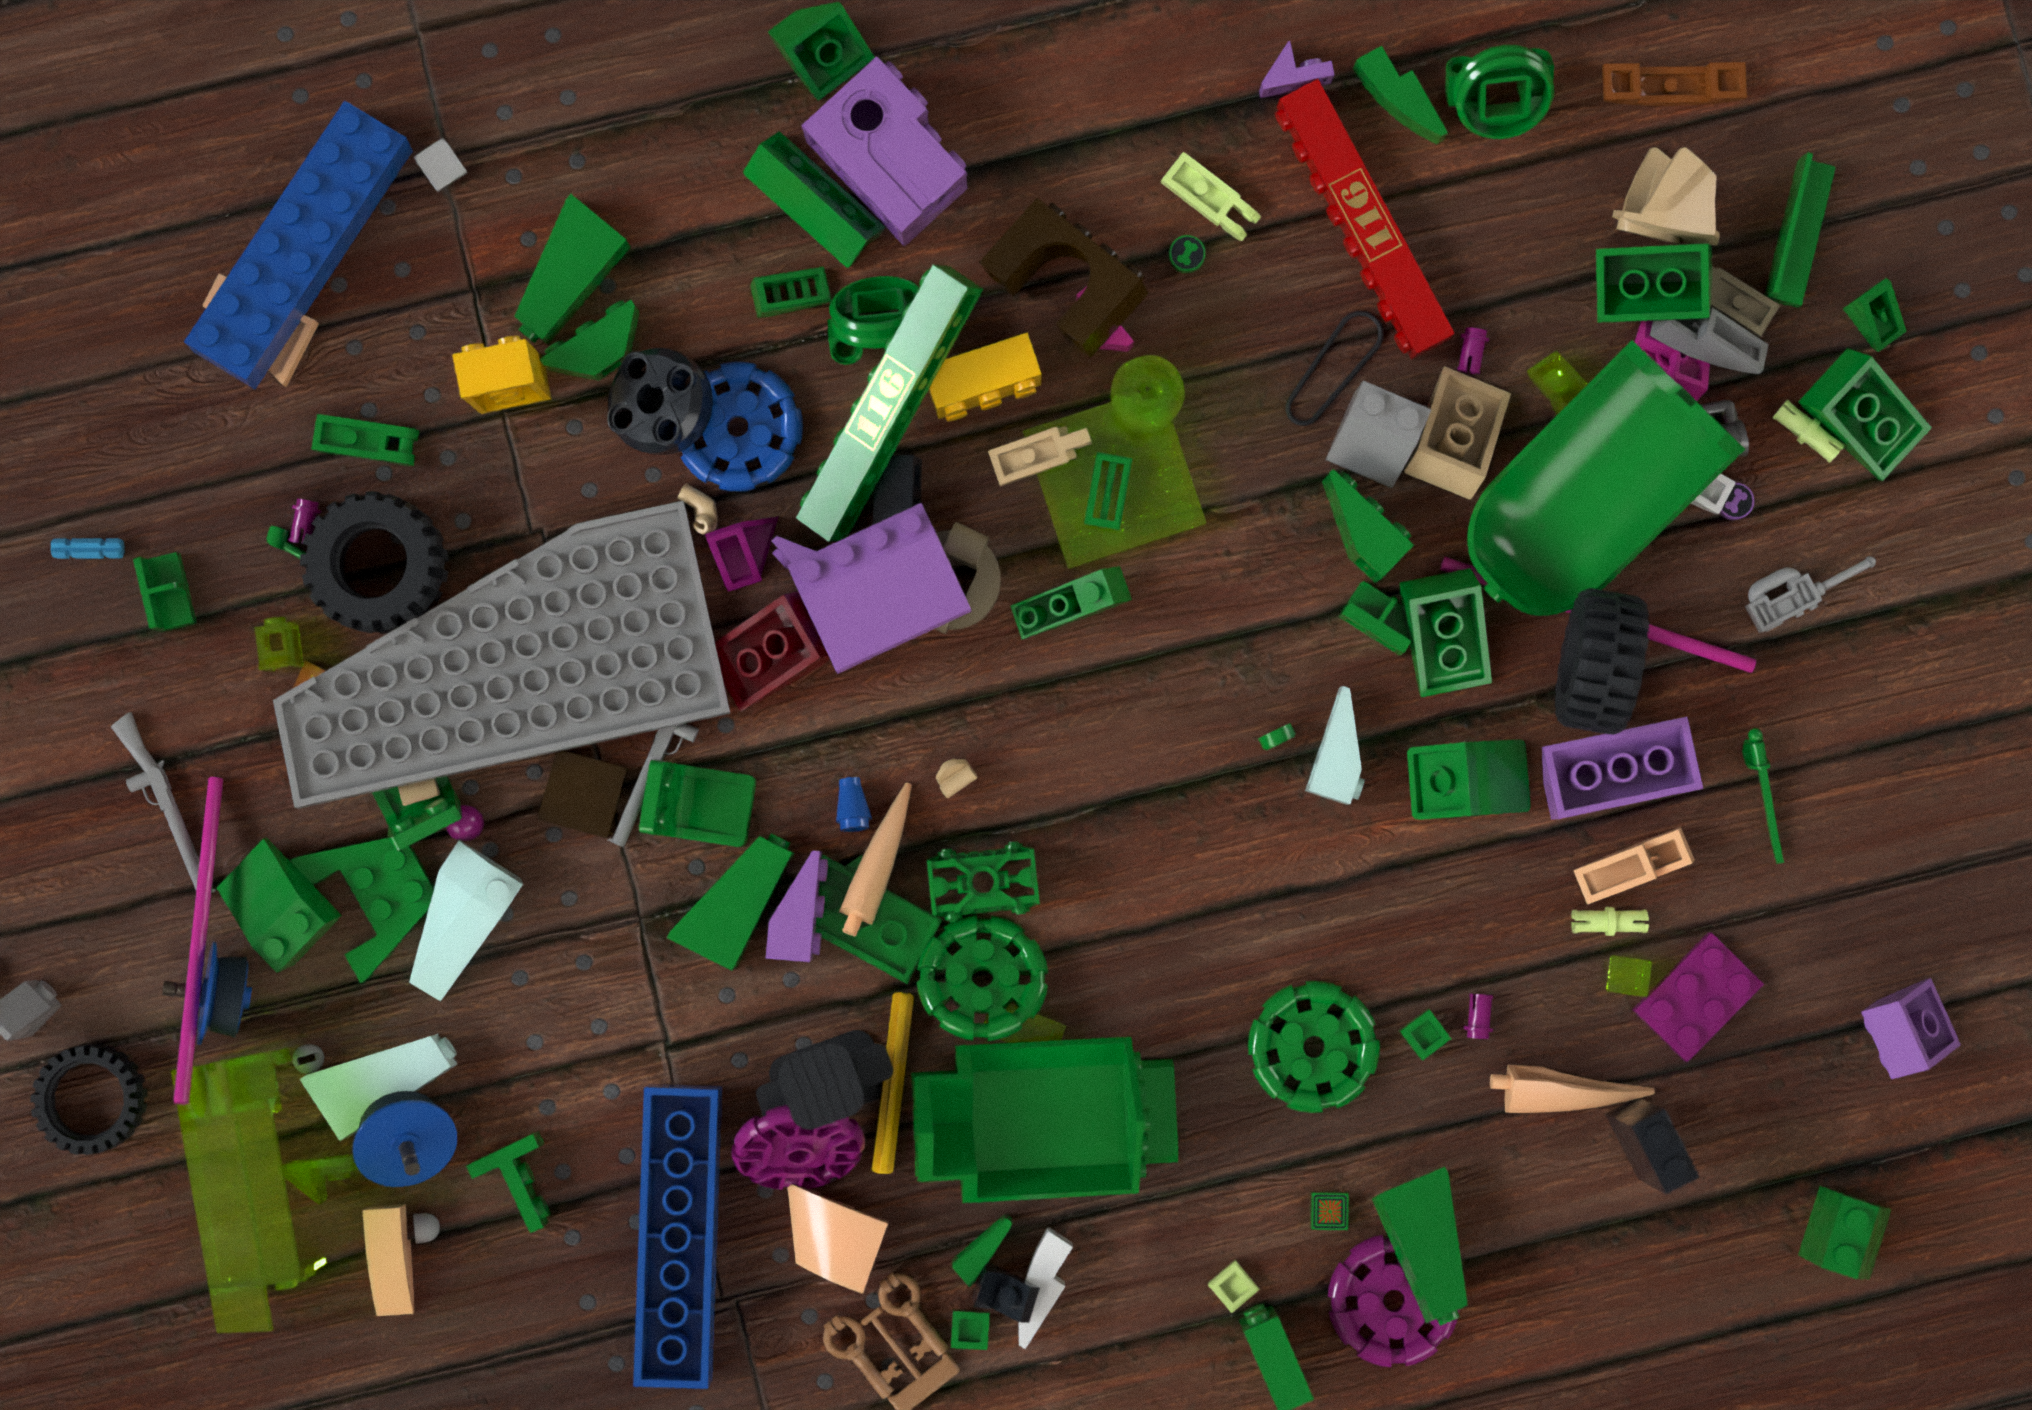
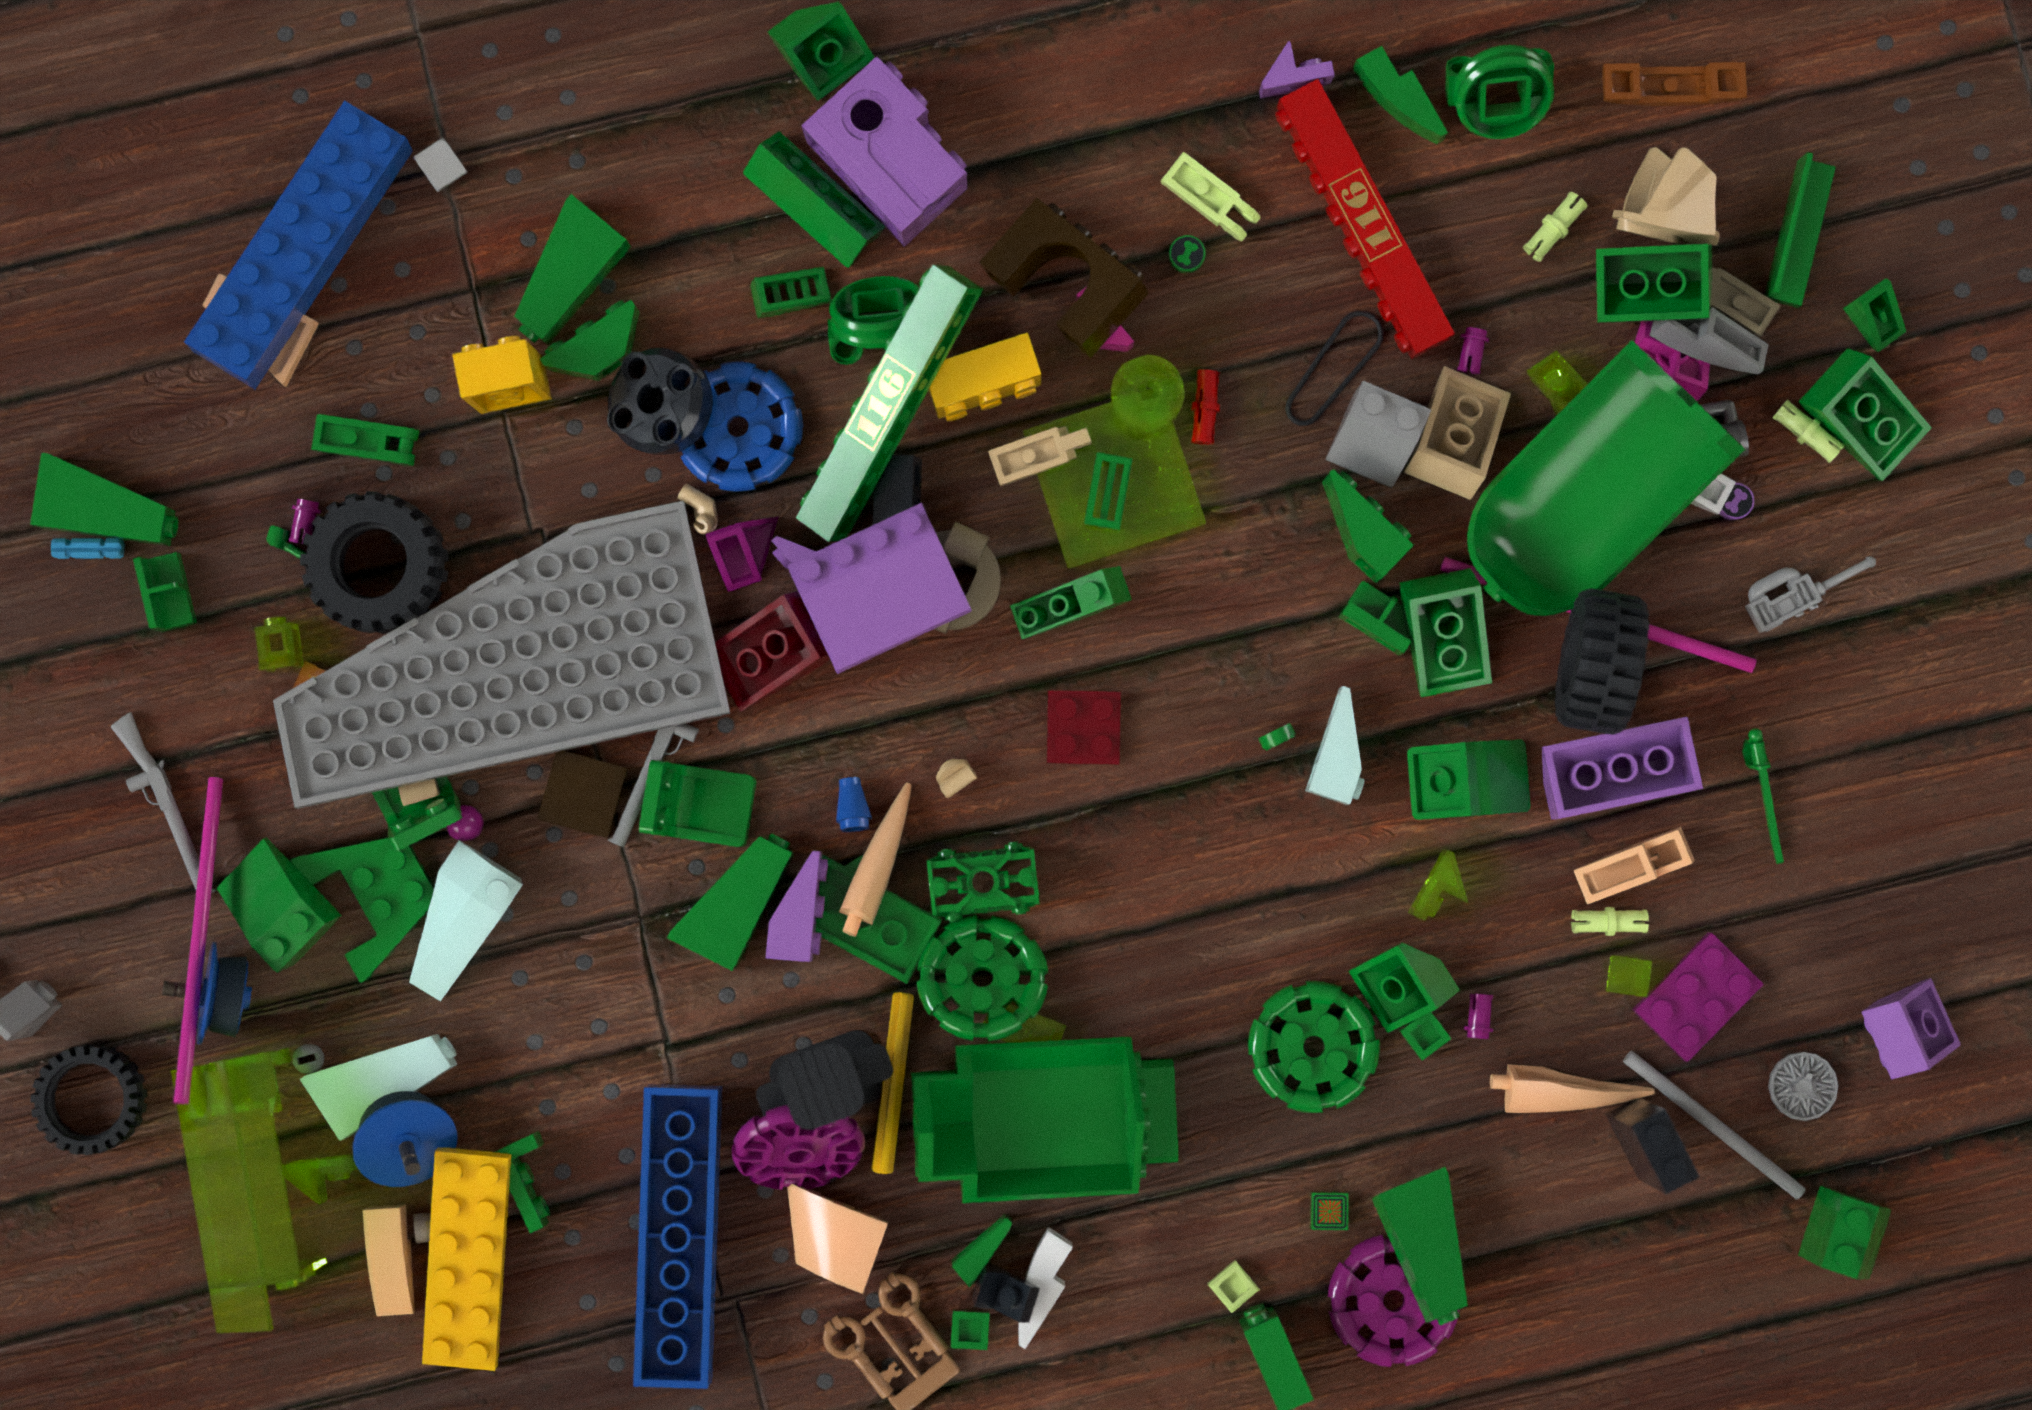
(88, 504): none -> green slope
(466, 1258): none -> yellow plate
(1083, 727): none -> dark red plate
(1205, 407): none -> red pin
(1403, 985): none -> green slope
(1442, 877): none -> clear neon green slope
(1555, 226): none -> yellowish green pin
(1714, 1125): none -> light grey piece
(1803, 1086): none -> light grey wheel

